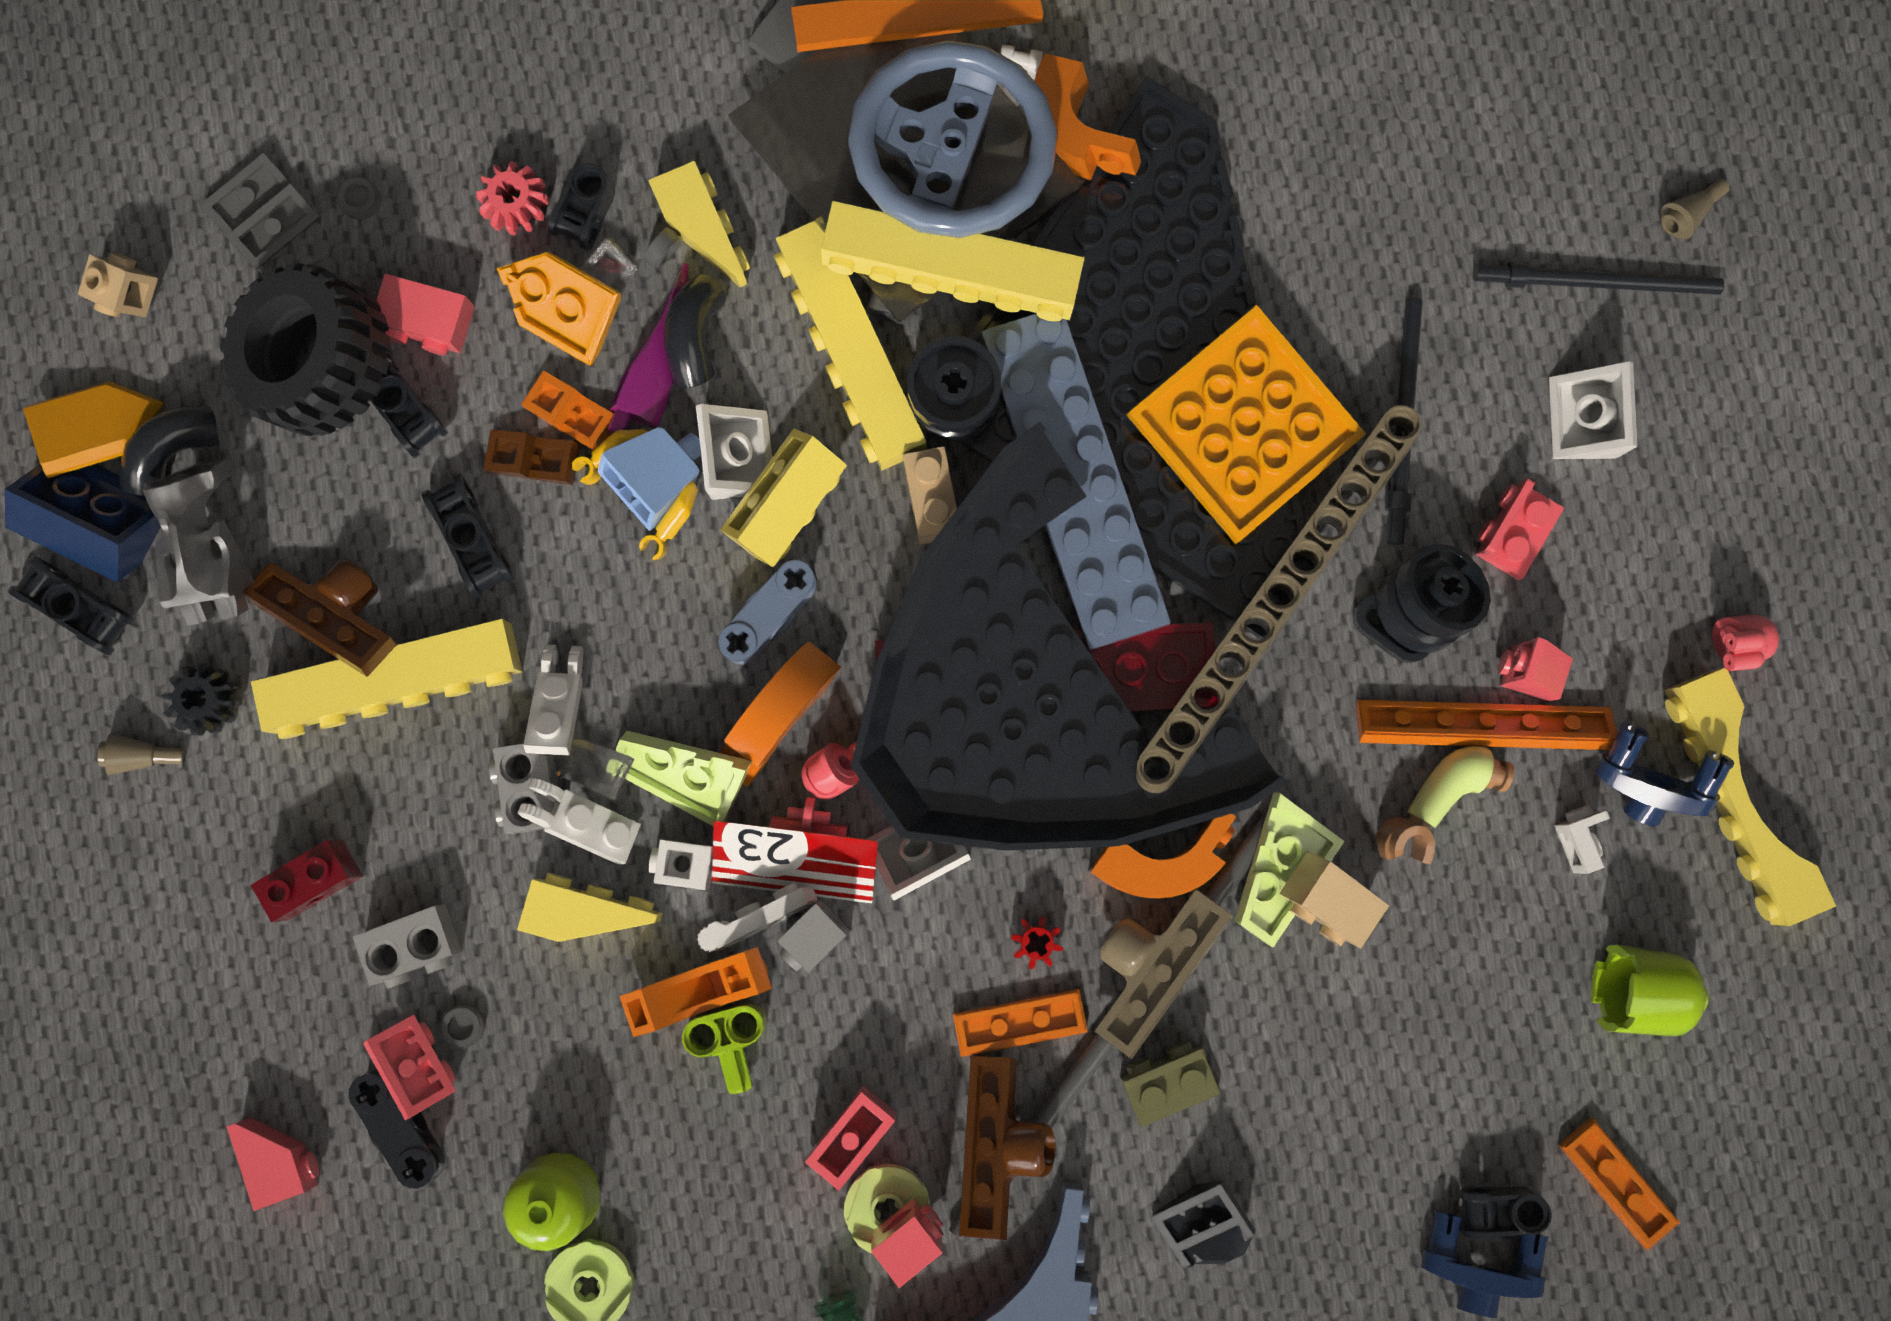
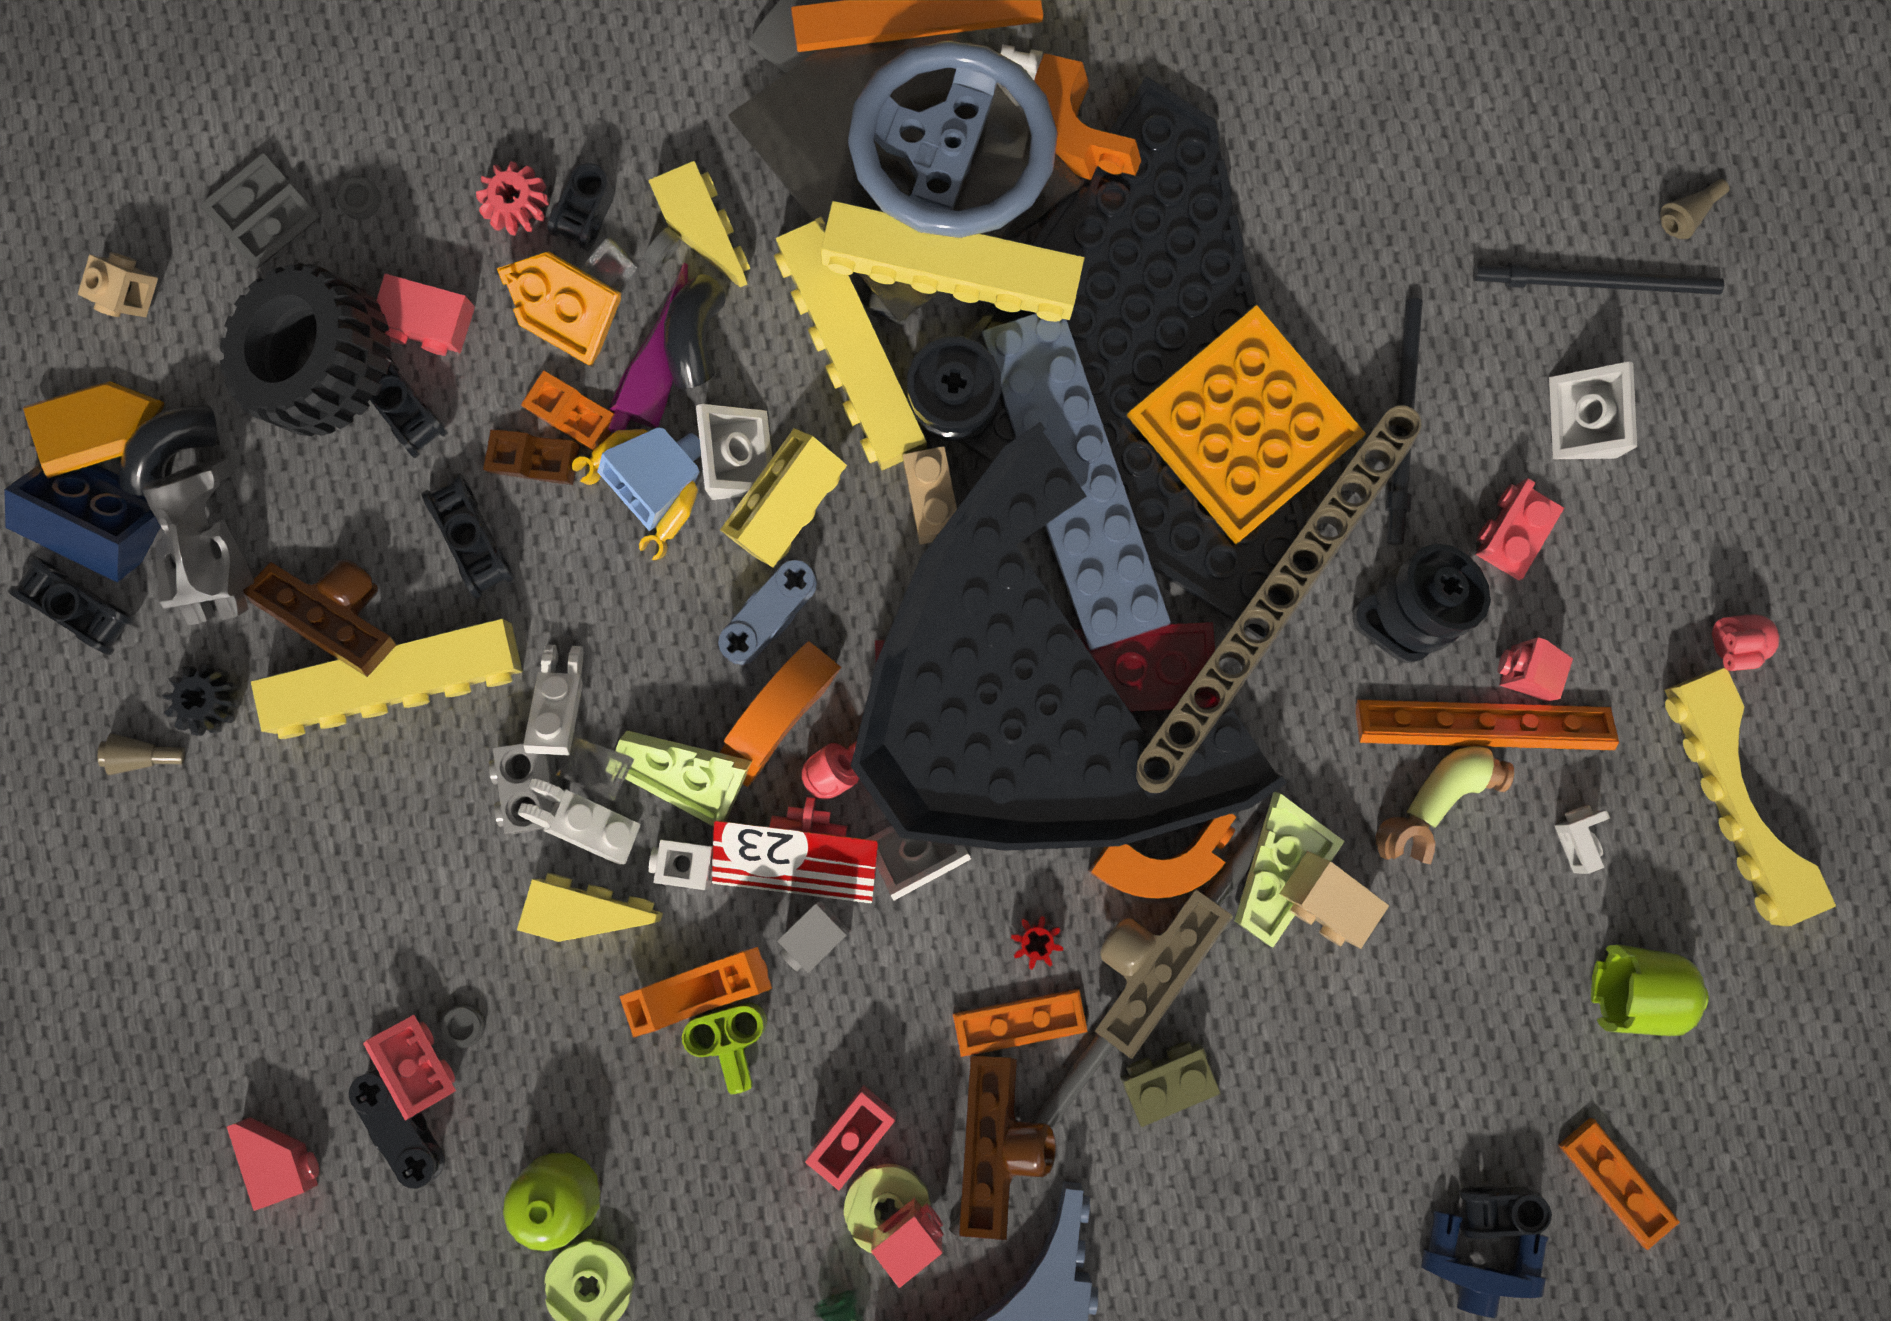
(306, 880): dark red brick -> none
(406, 938): light grey brick -> none
(755, 919): white hinge -> none
(1205, 1225): black slope -> none
(1654, 792): dark blue connector -> none

